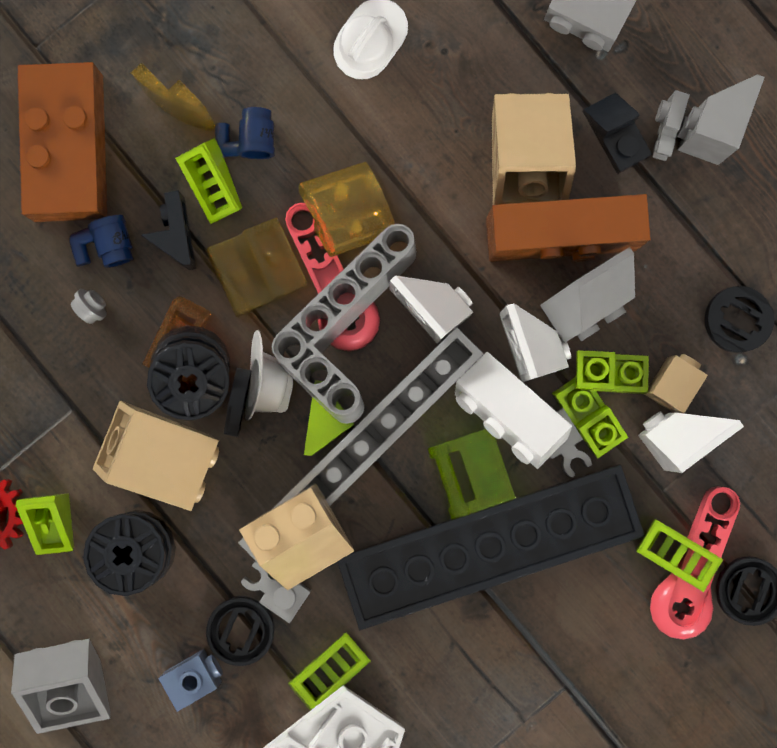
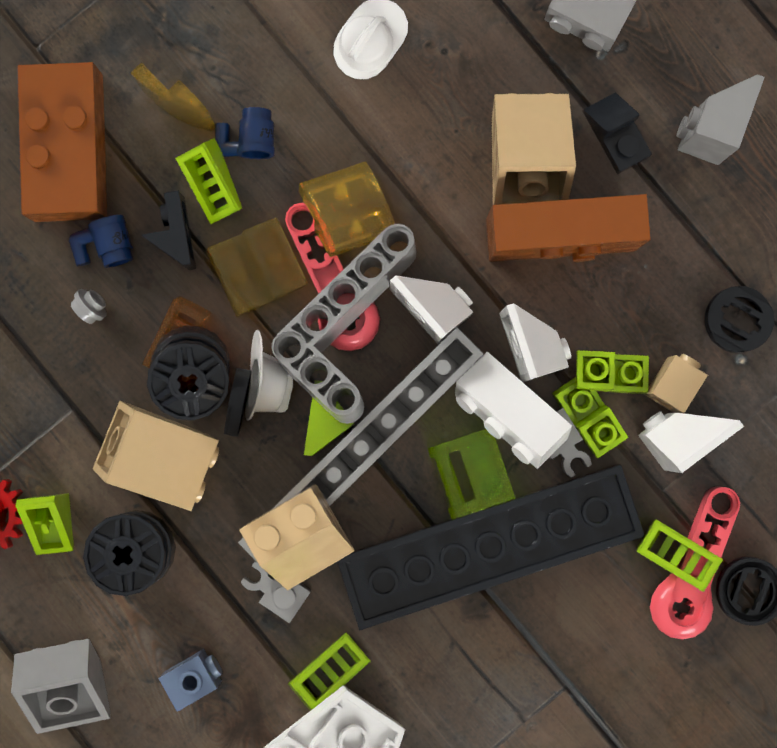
(241, 656): black piece -> none
(593, 297): light grey slope -> none
(670, 118): light grey plate -> none

